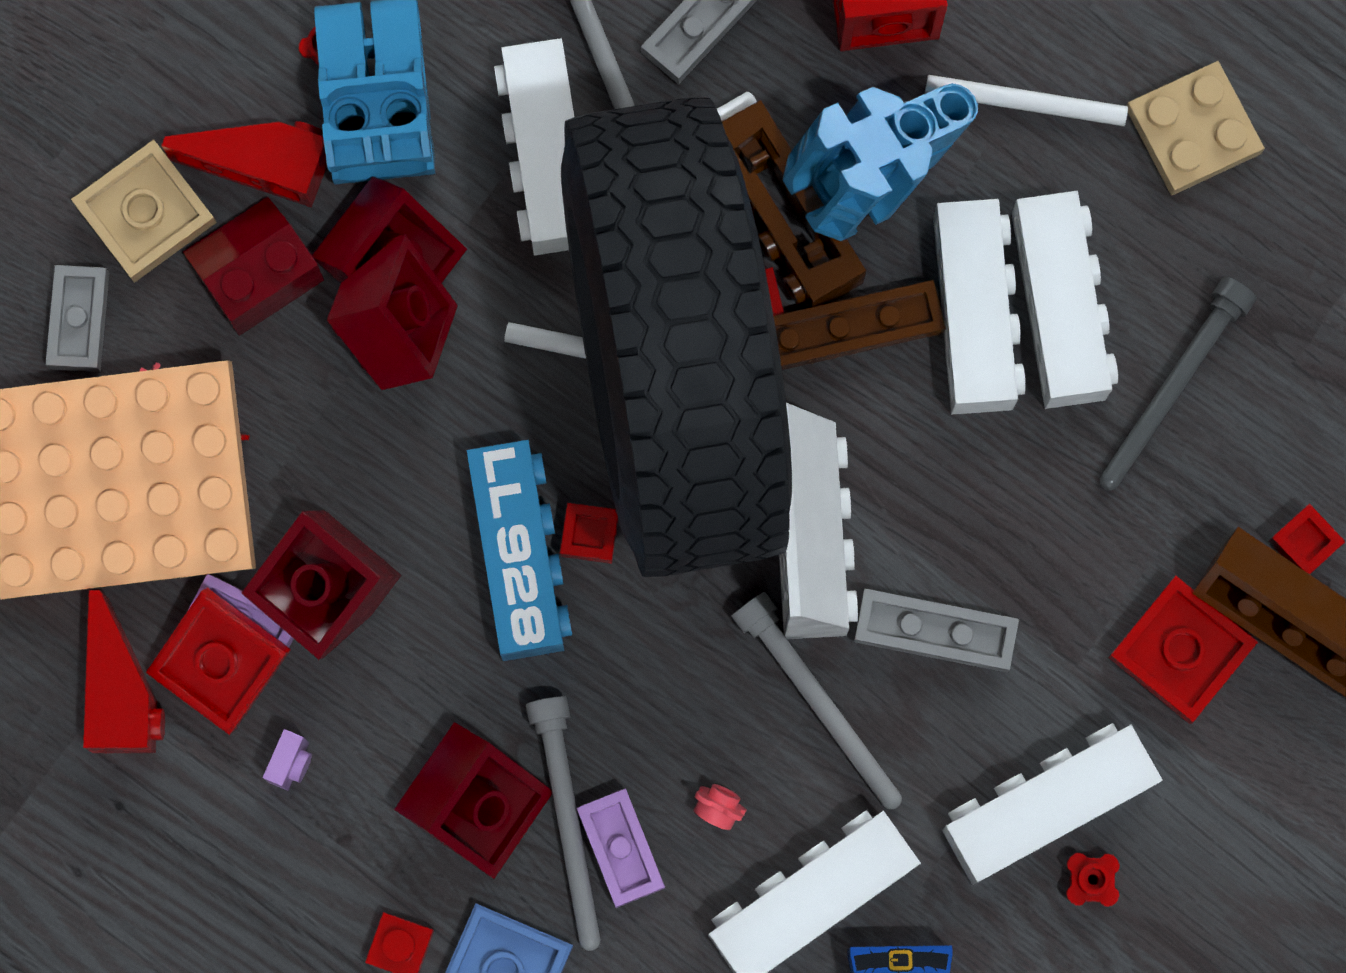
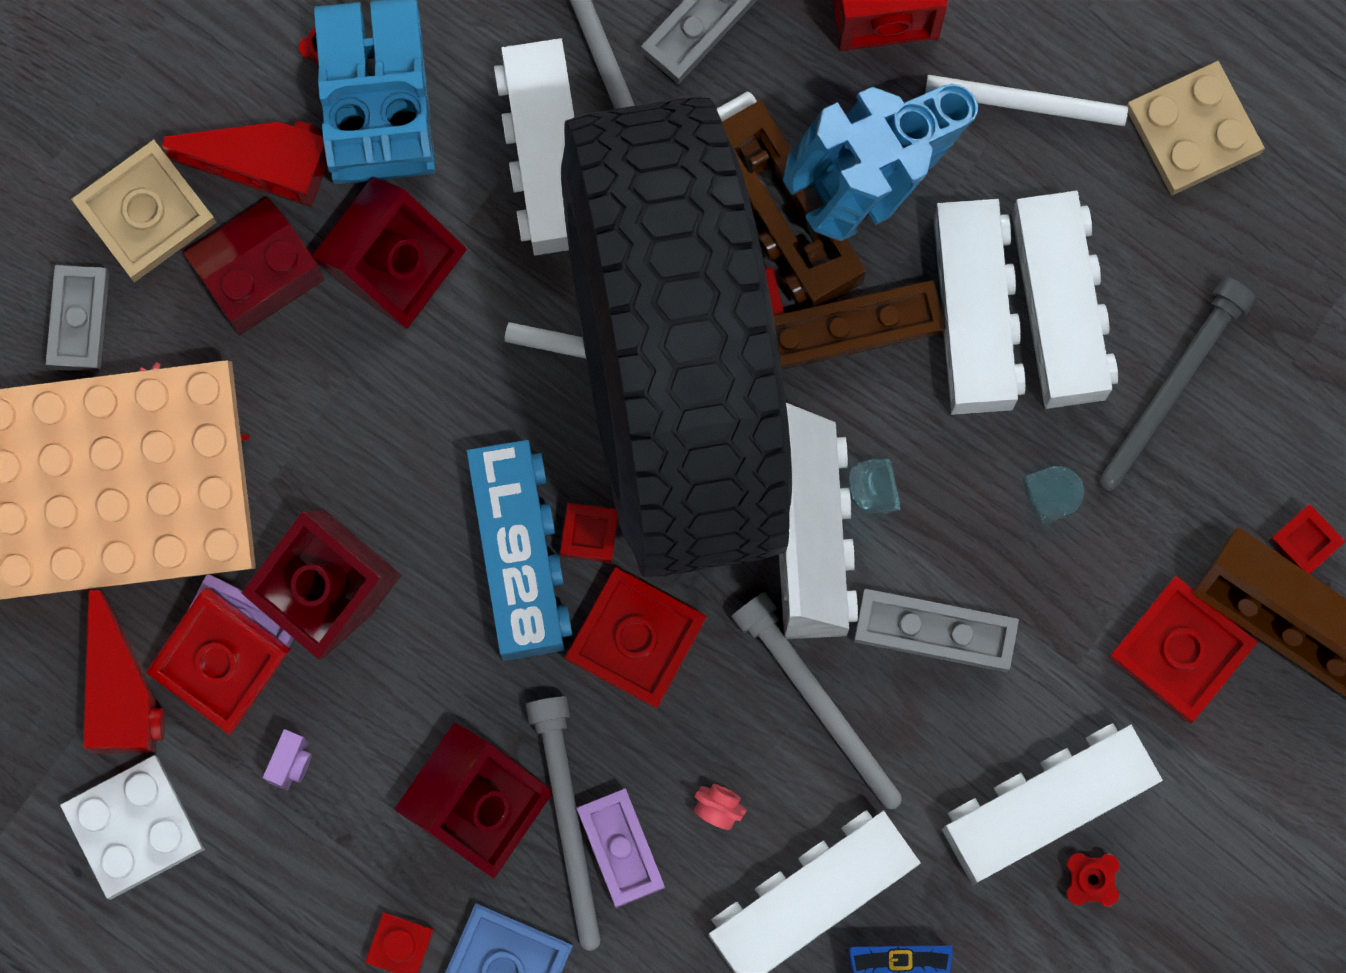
(132, 827): none -> white plate
(394, 315): dark red slope -> none
(636, 638): none -> red plate
(874, 486): none -> clear light blue tile
(1054, 493): none -> clear light blue tile

